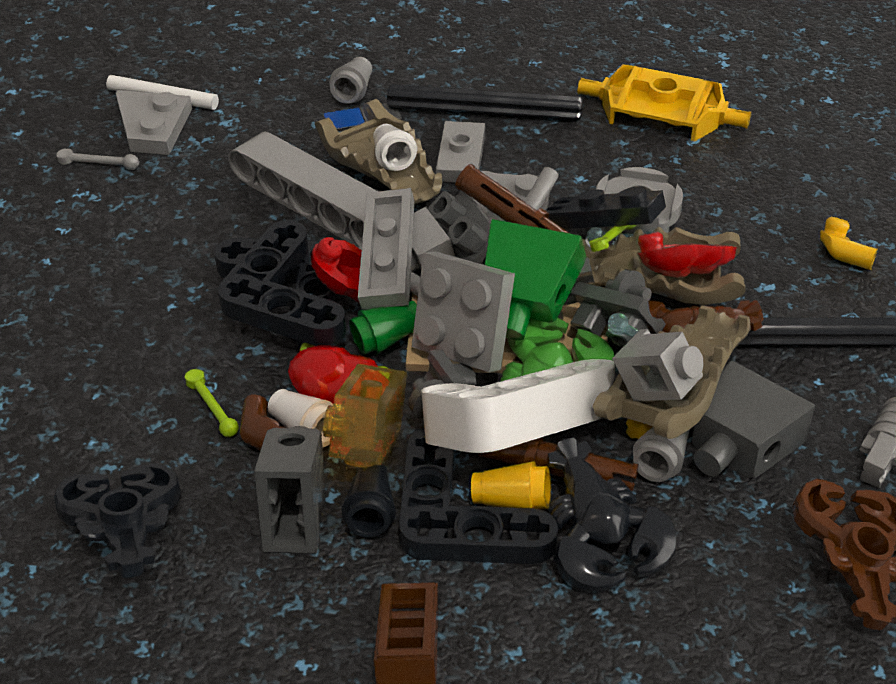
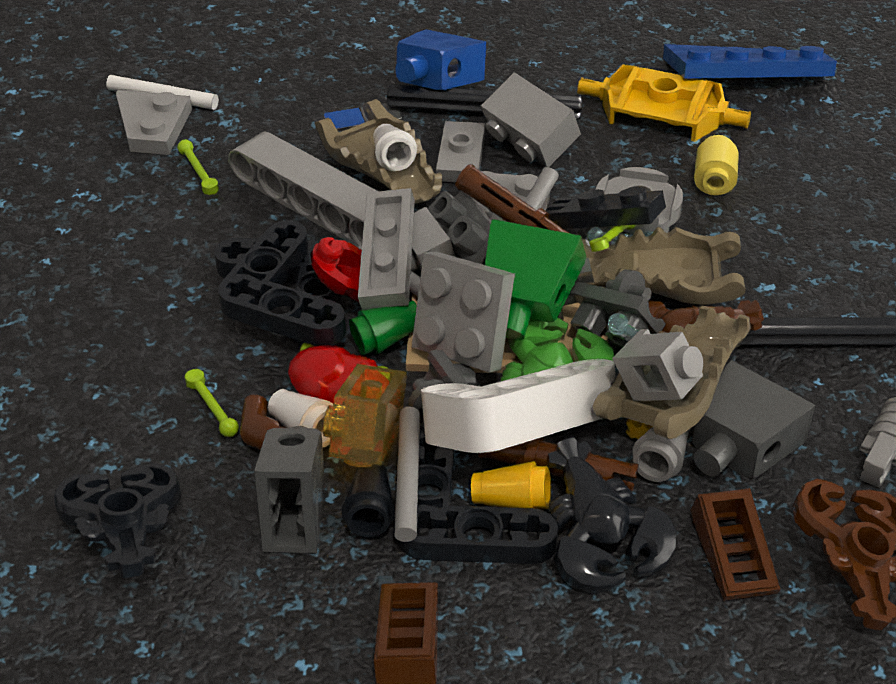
(66, 156): light grey hinge -> none
(209, 185): none -> lime hinge
(351, 79): light grey cone -> none
(407, 475): none -> light grey bar
(426, 57): none -> blue torso
(530, 120): none -> light grey brick
(681, 259): red arm -> none
(716, 165): none -> light yellow brick
(739, 506): none -> reddish brown slope
(740, 62): none -> blue wing
(843, 248): yellow arm -> none

